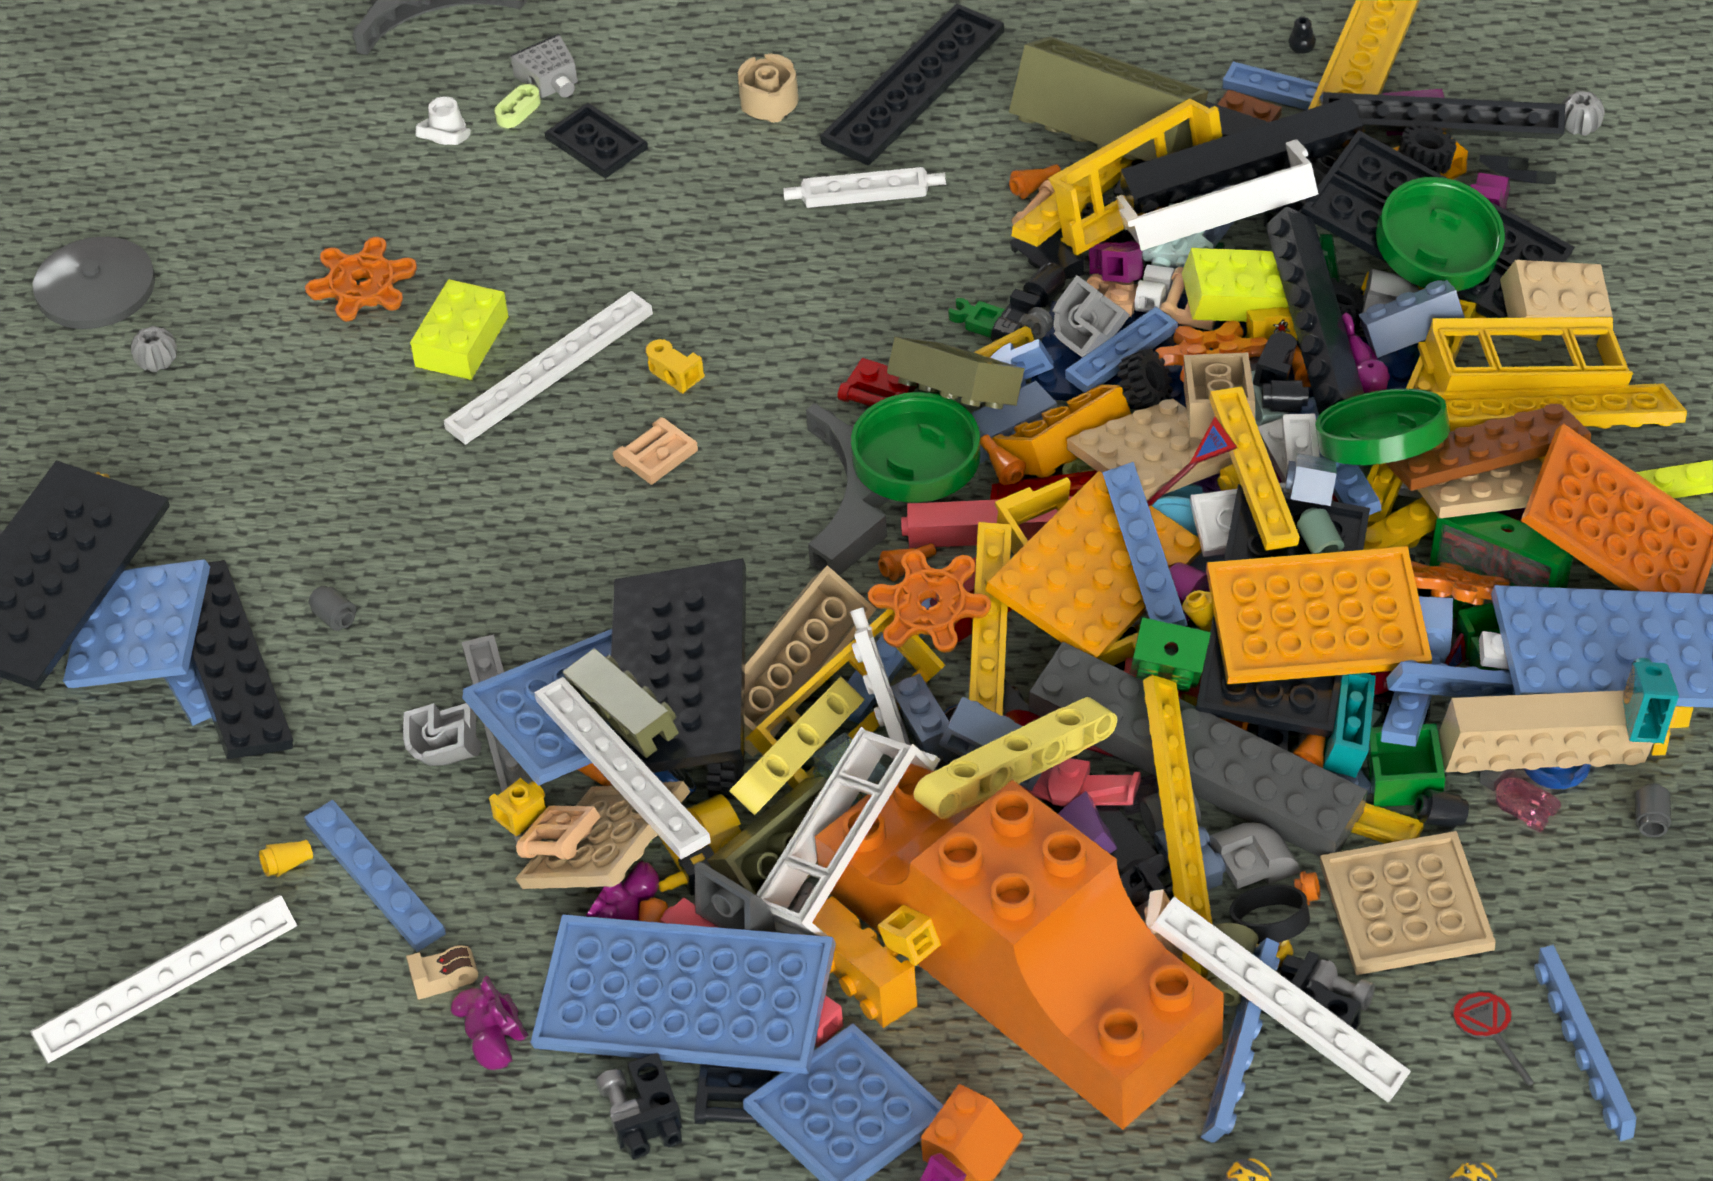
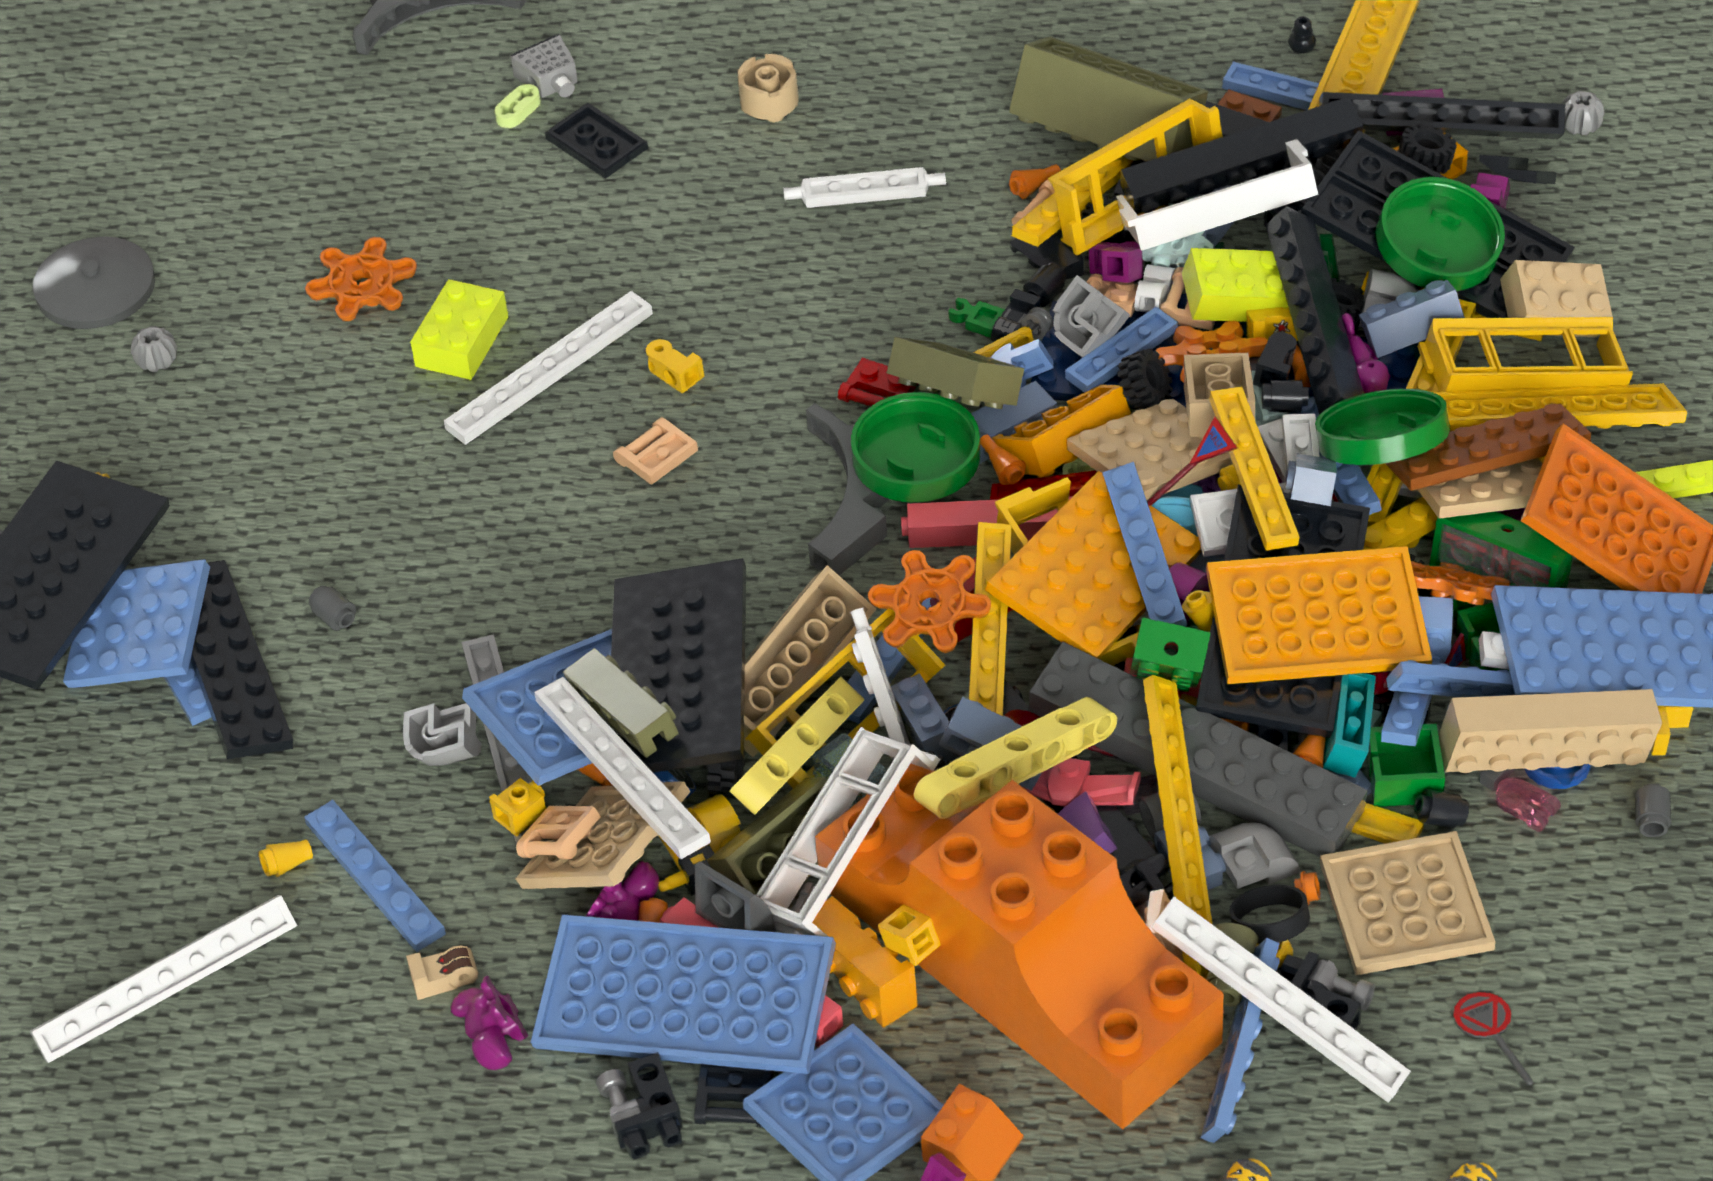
(444, 123): white piece -> none
(890, 560): orange cone -> none
(912, 84): black plate -> none
(1319, 532): sand green brick -> none
(1589, 1051): medium blue plate -> none
(1653, 687): teal torso -> none

